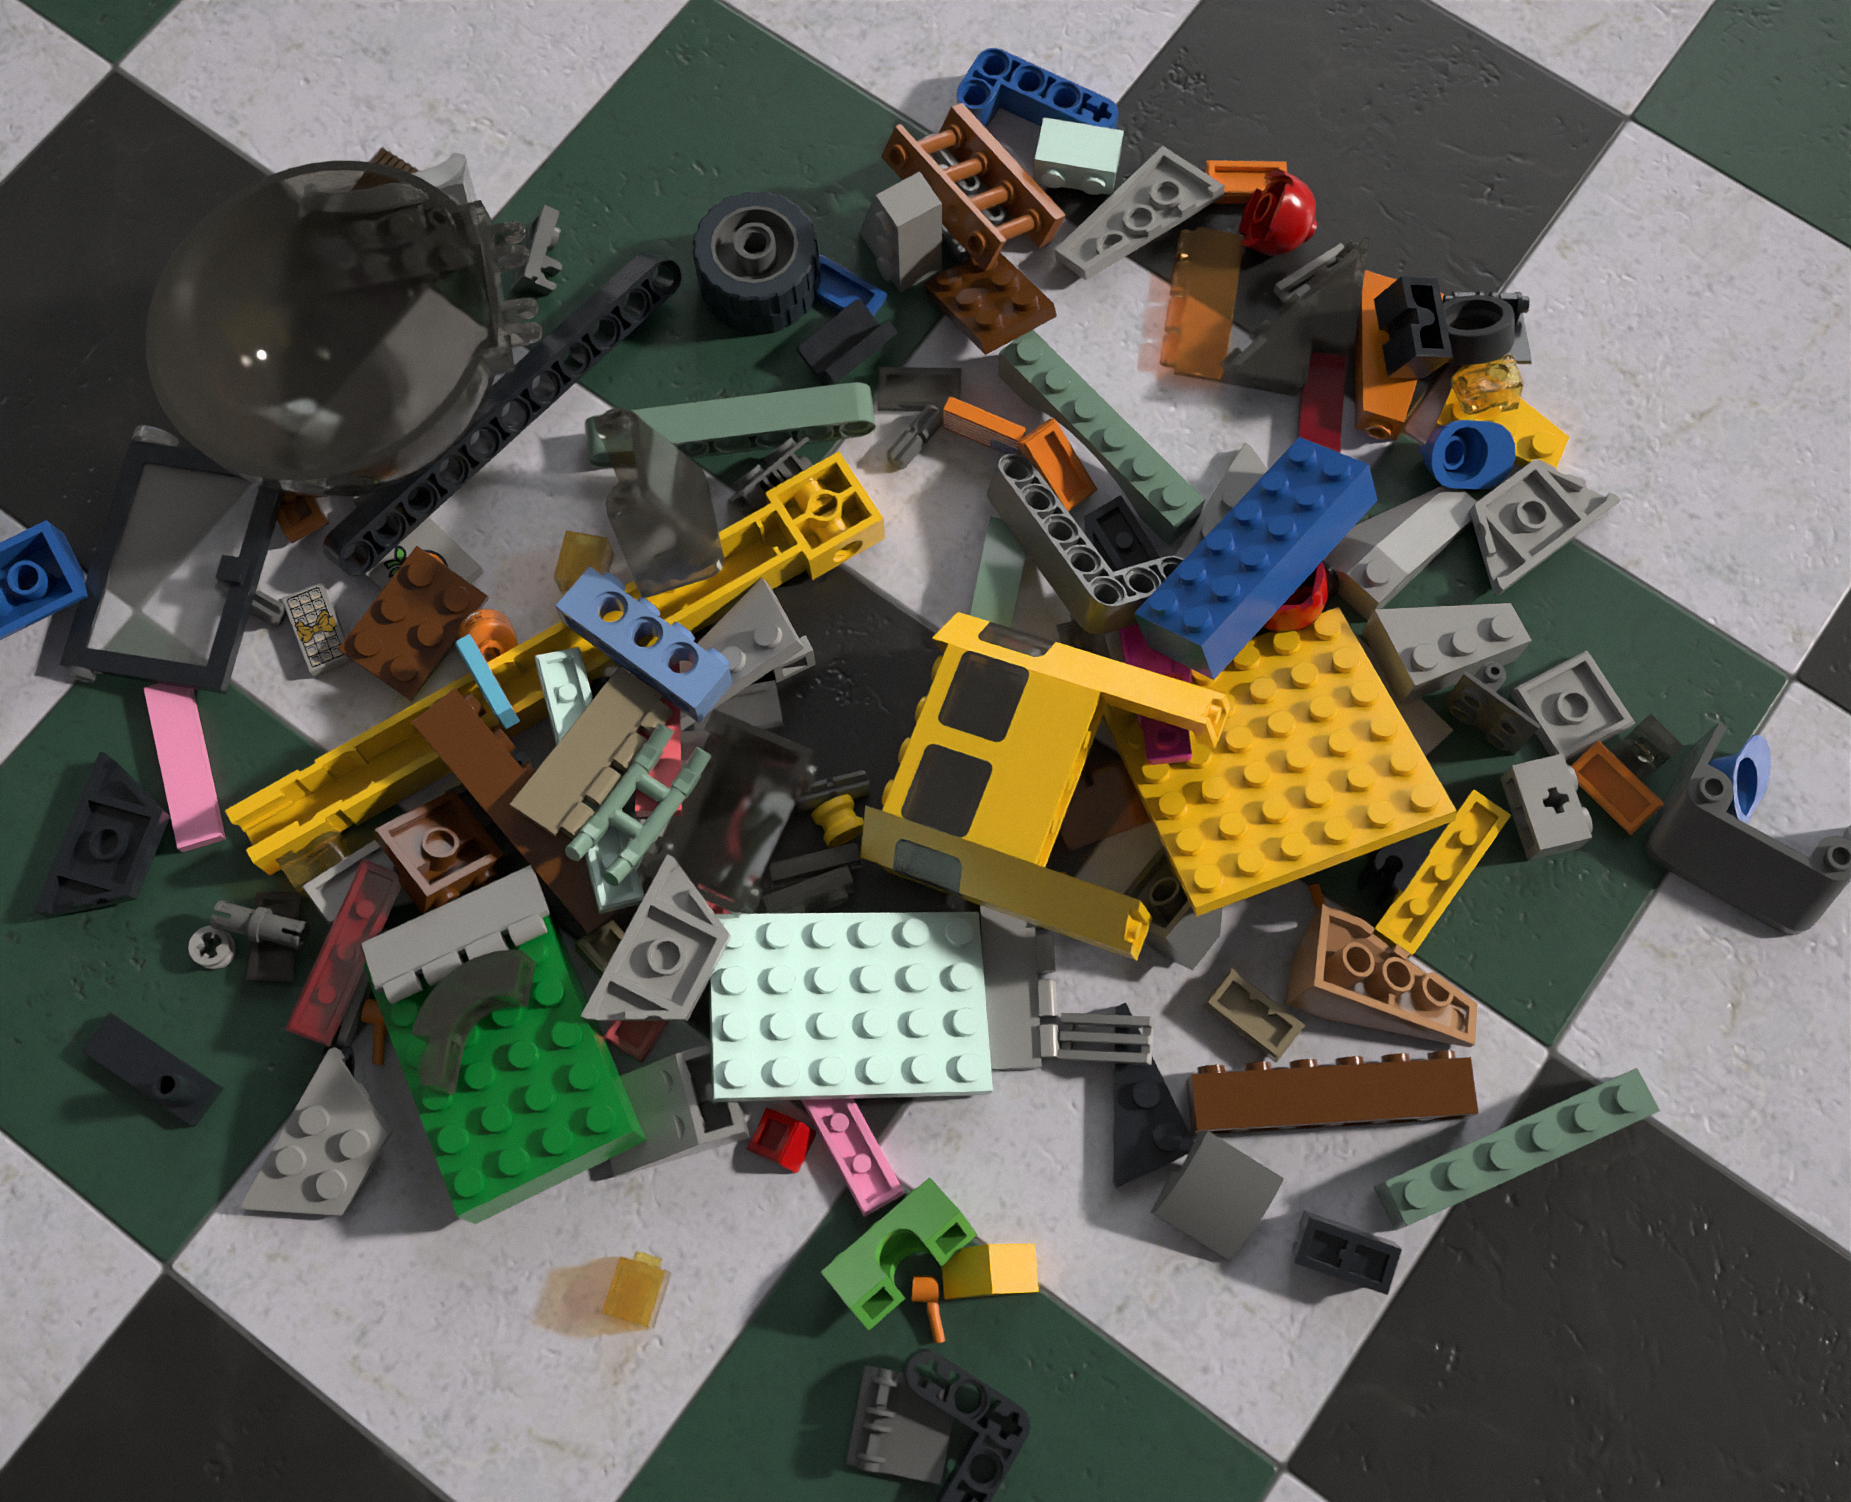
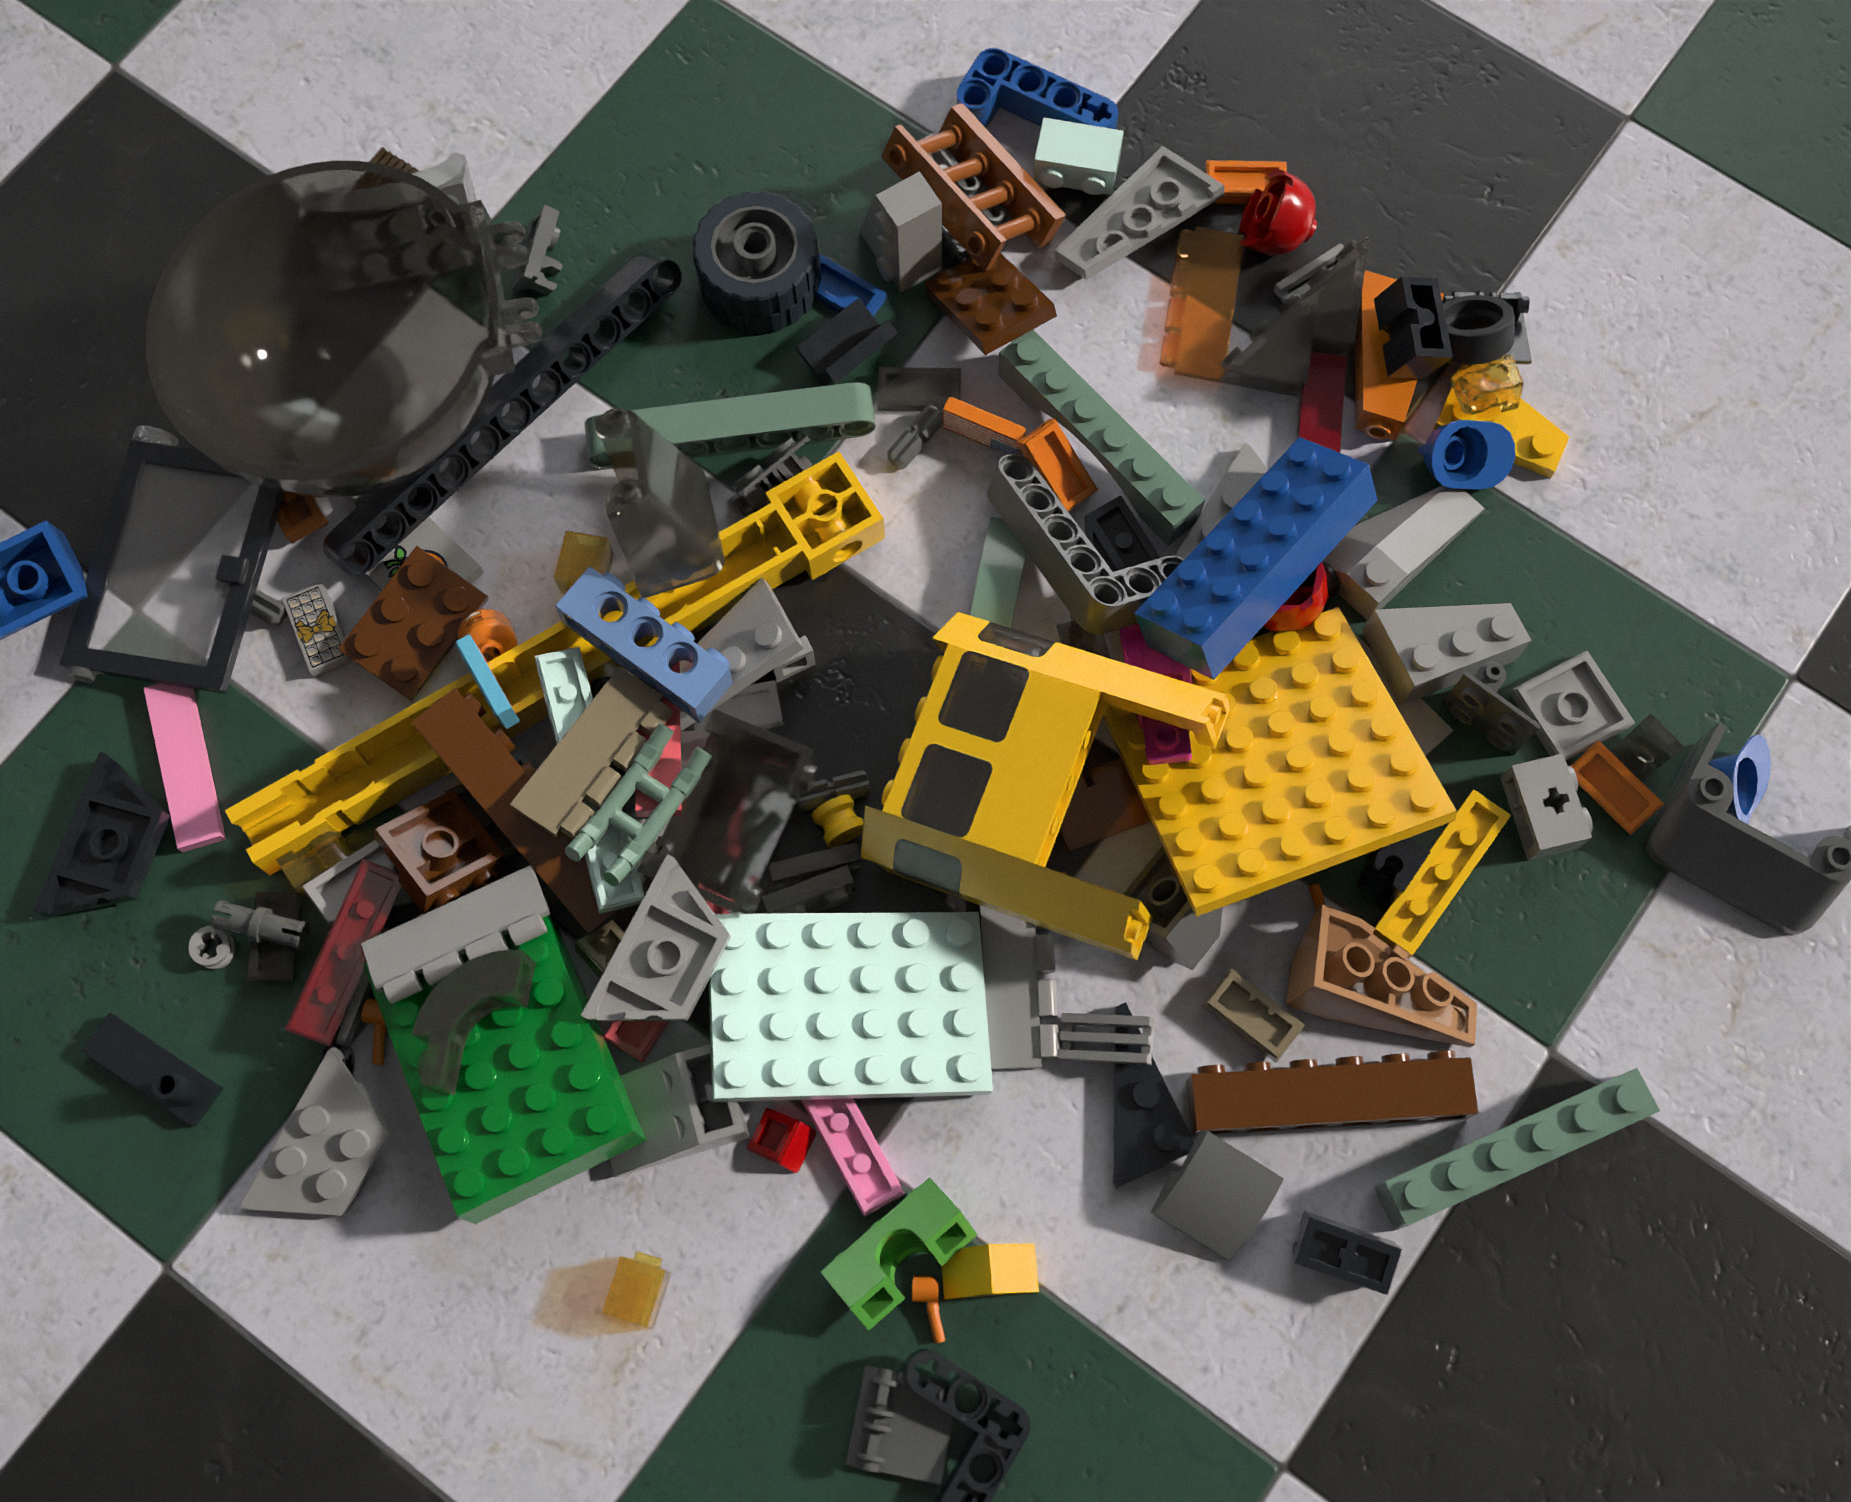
(1532, 519): light grey wing -> none

